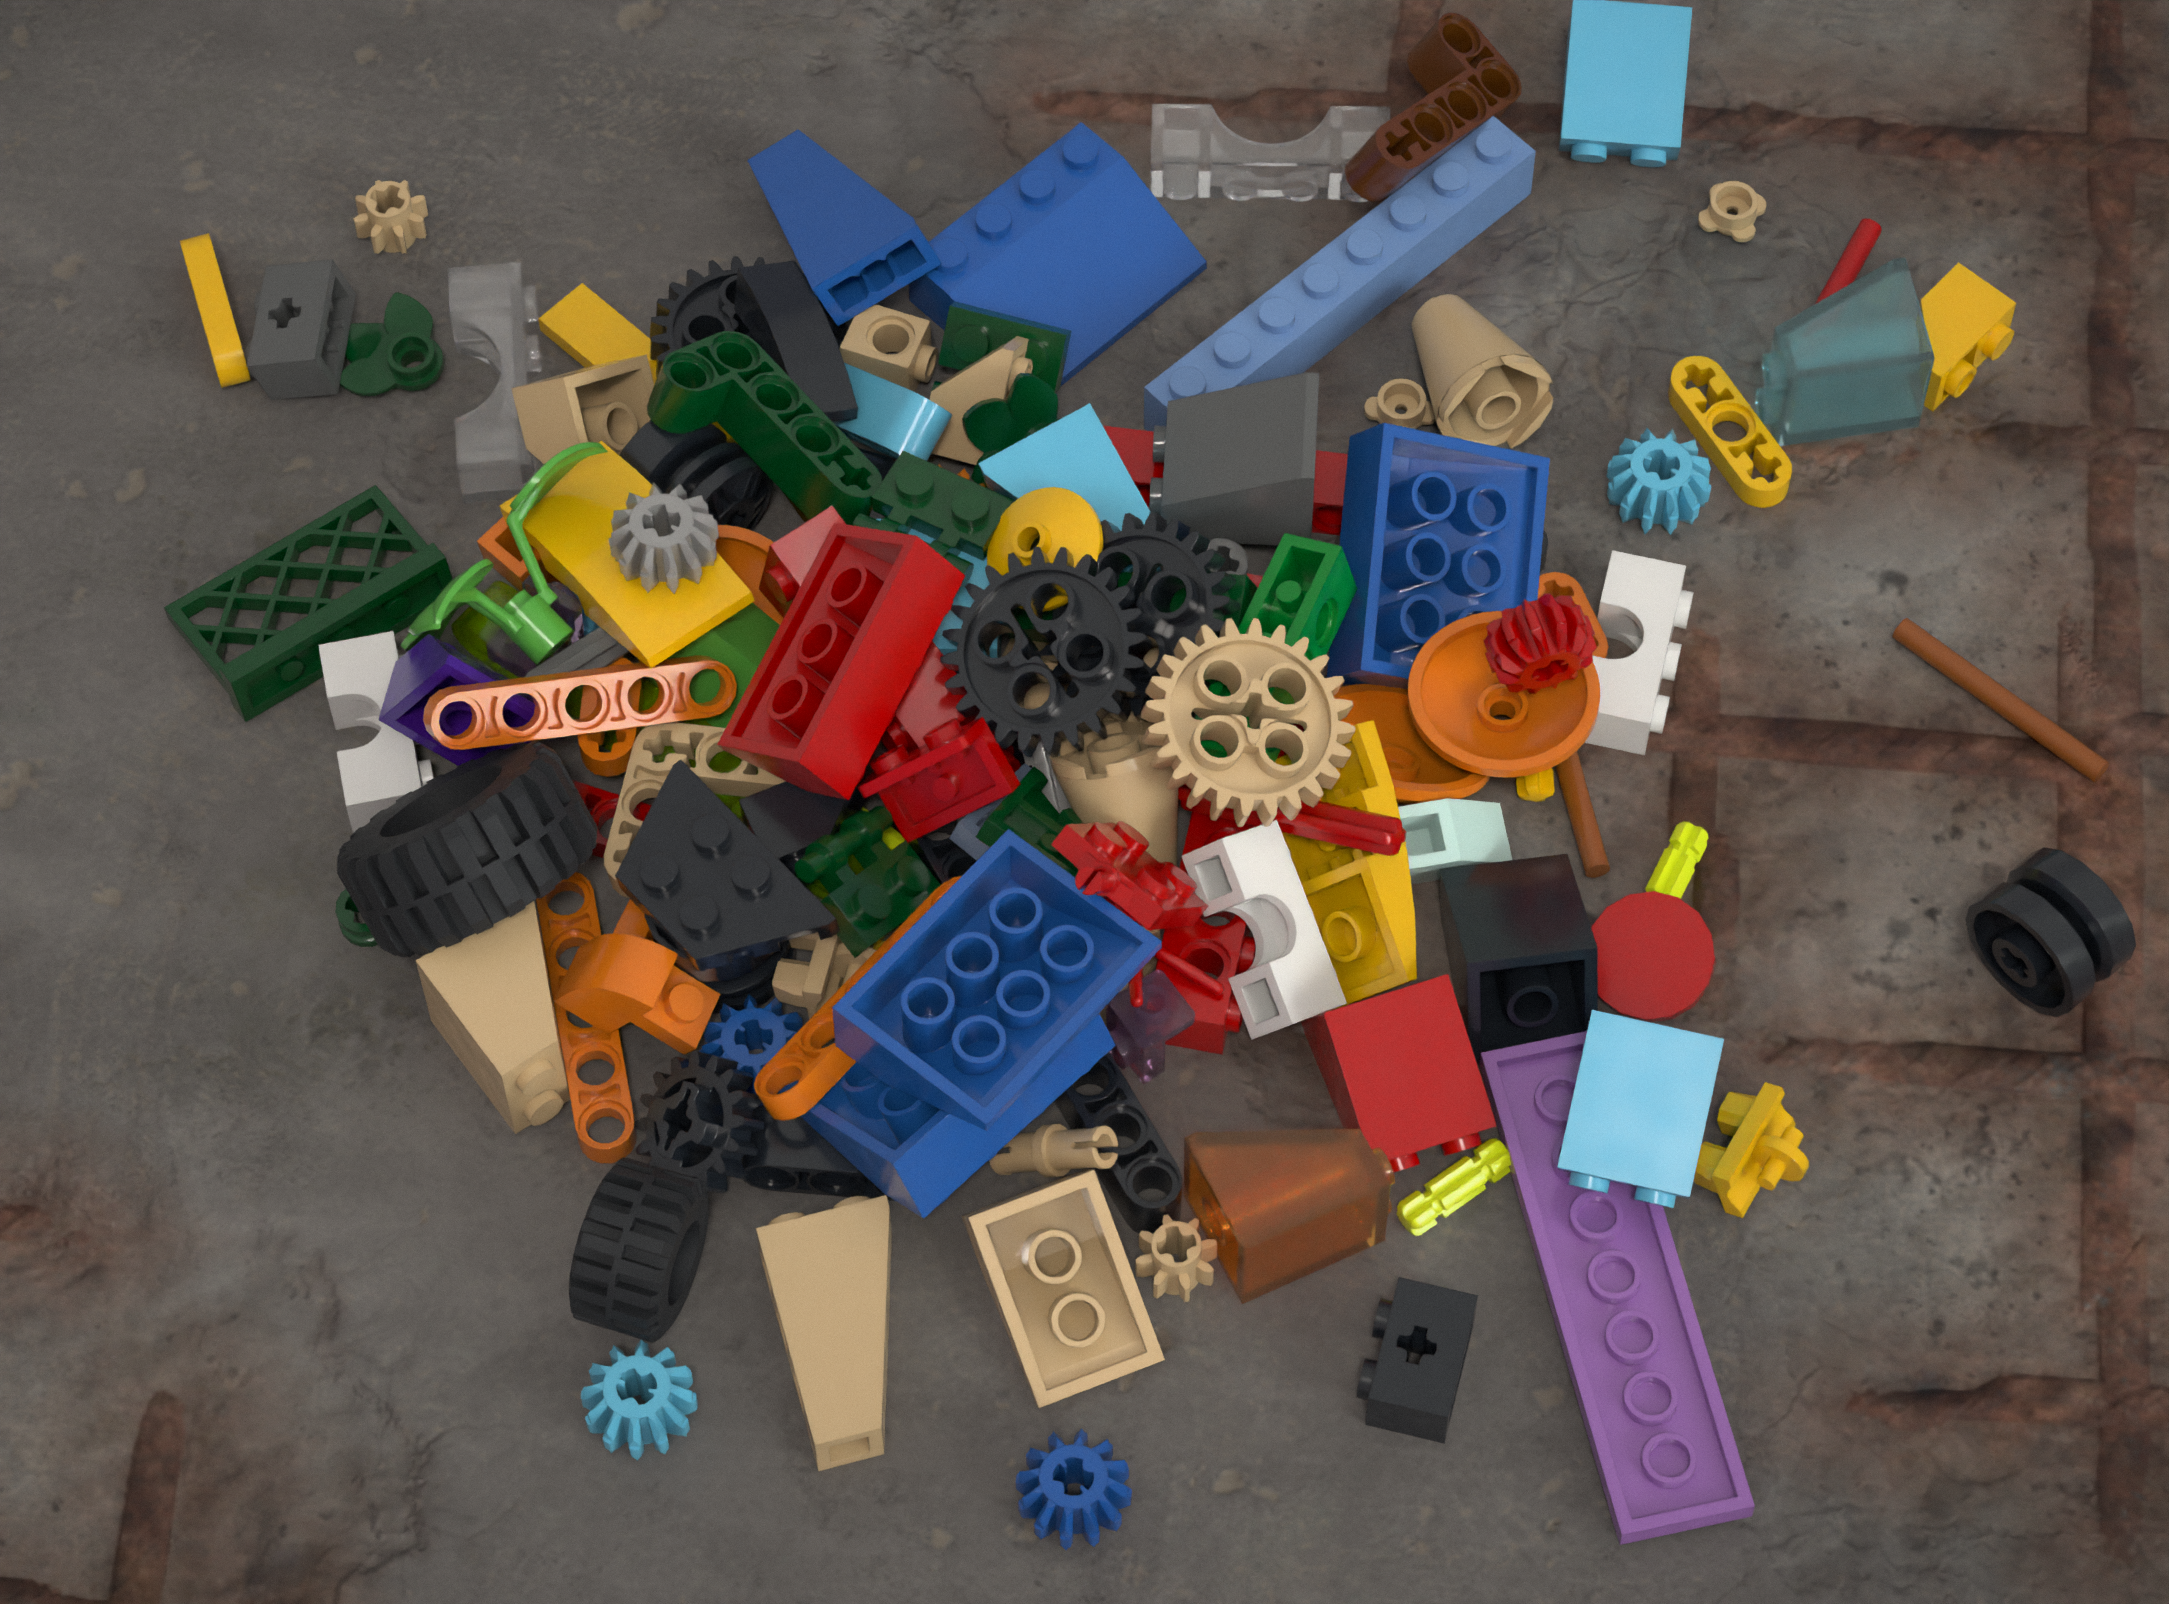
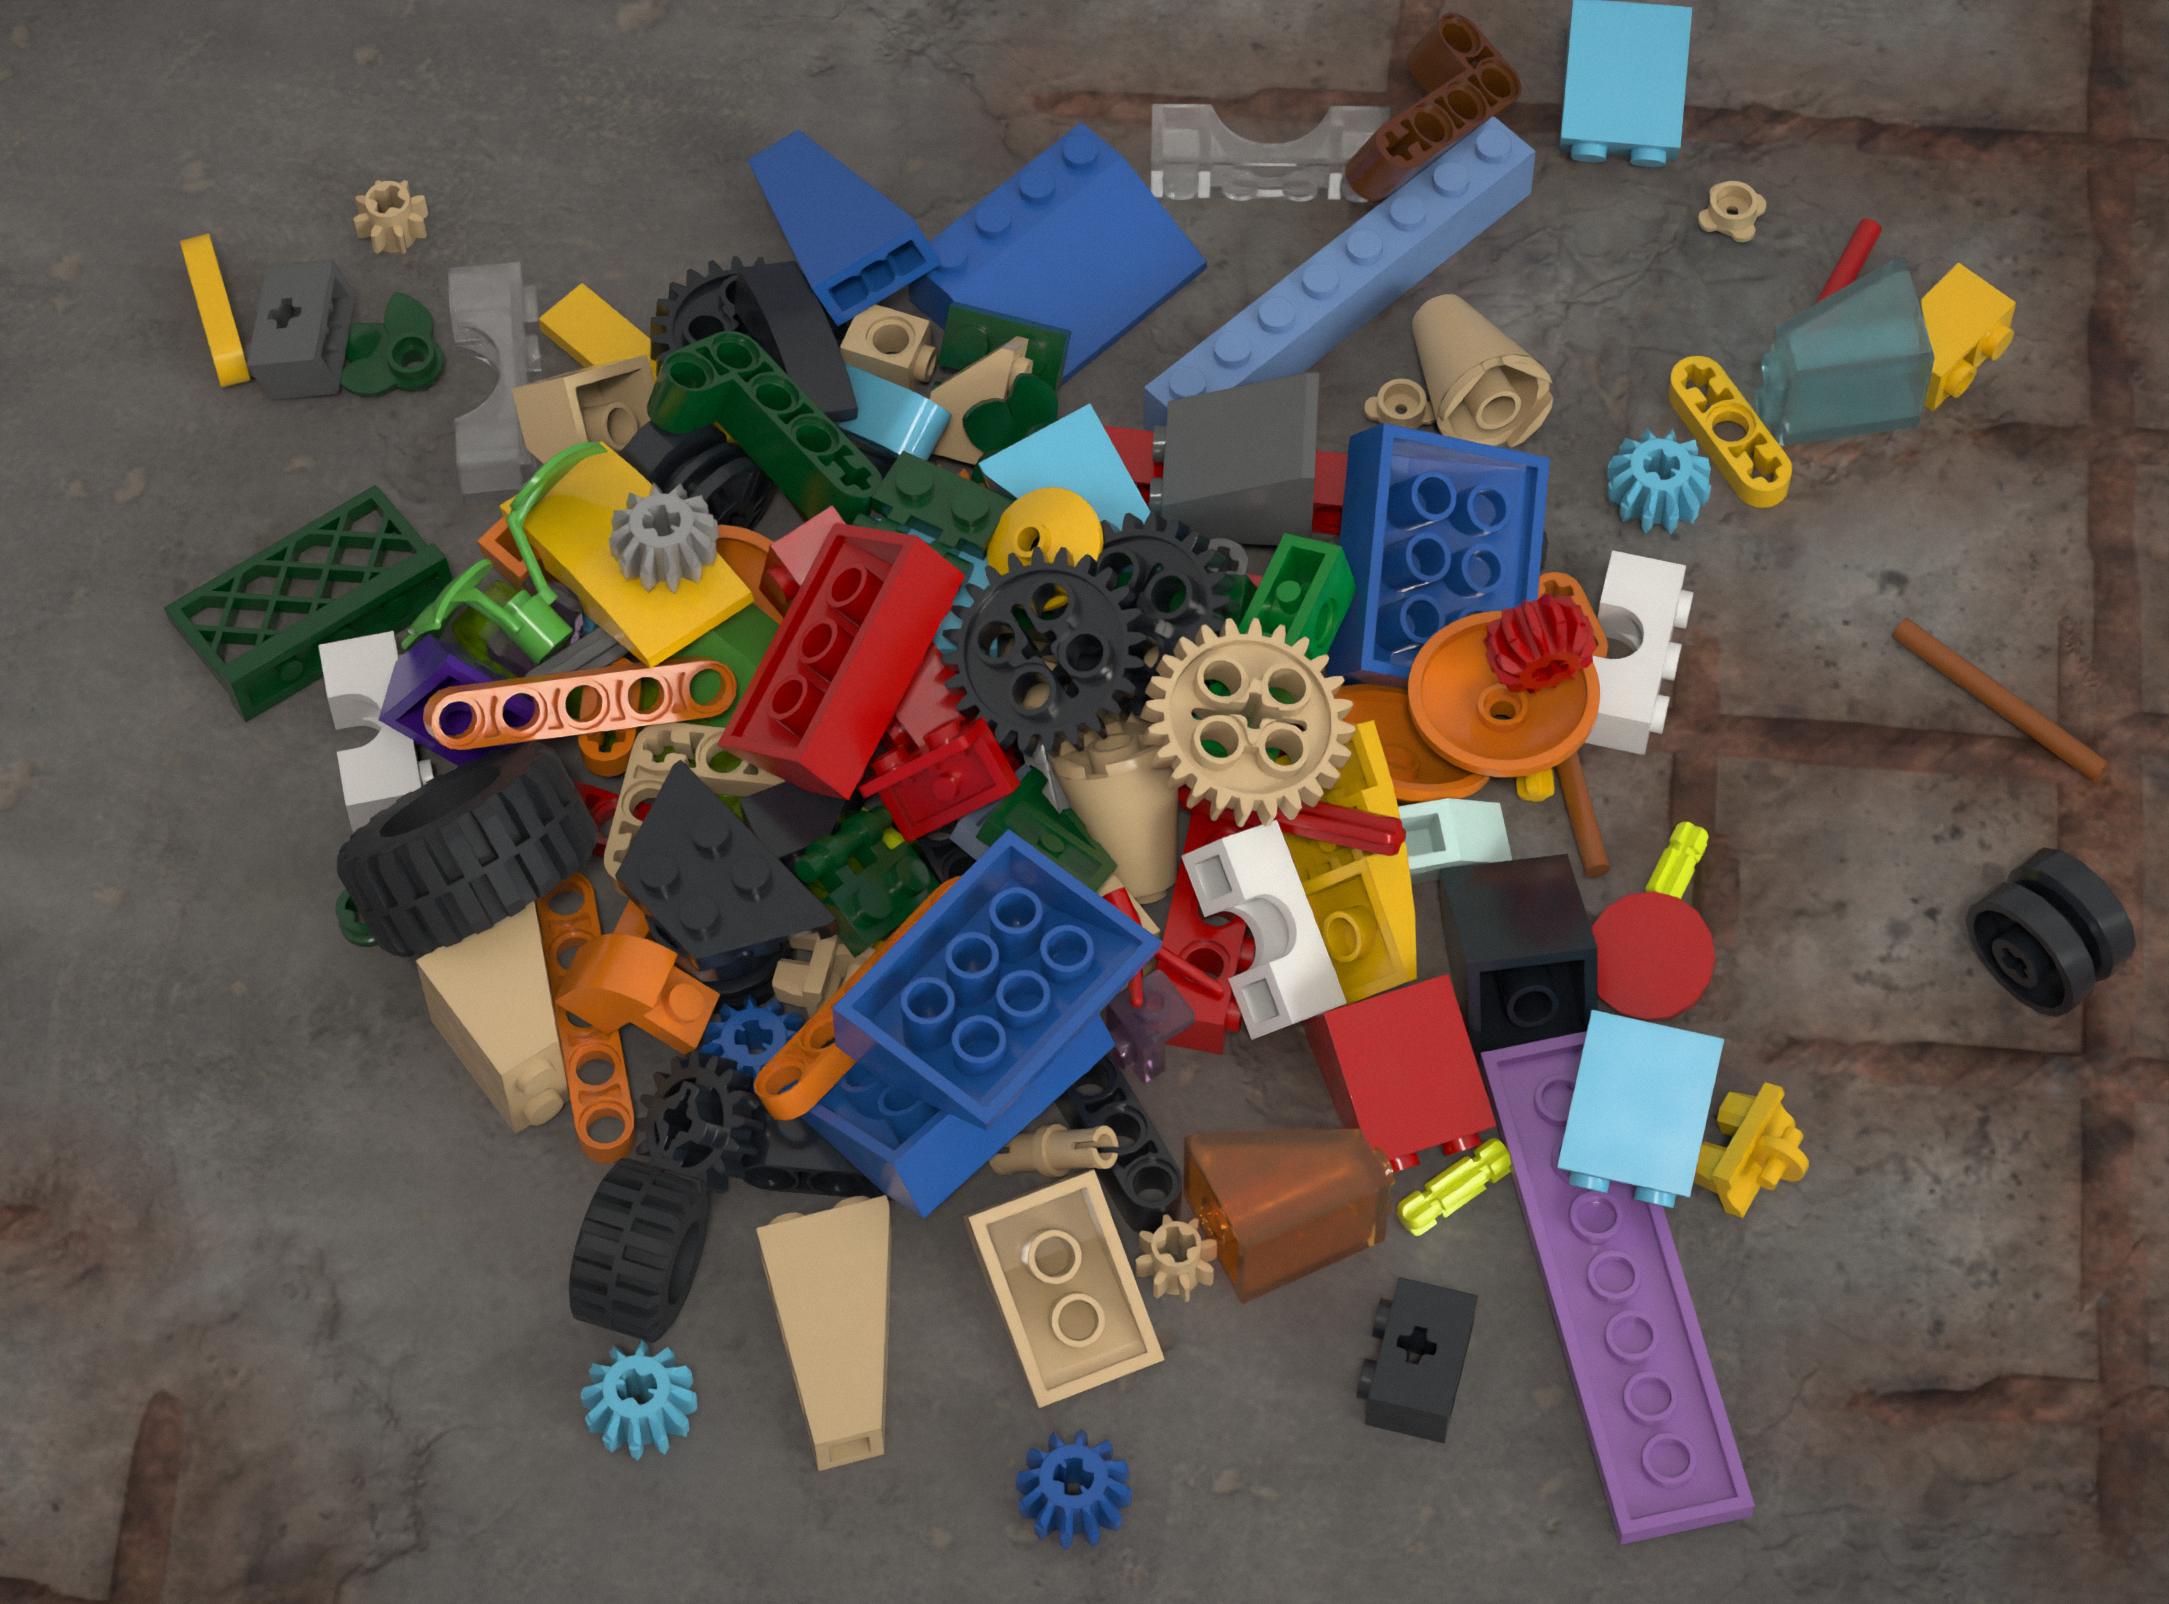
(1116, 865): red plate -> none

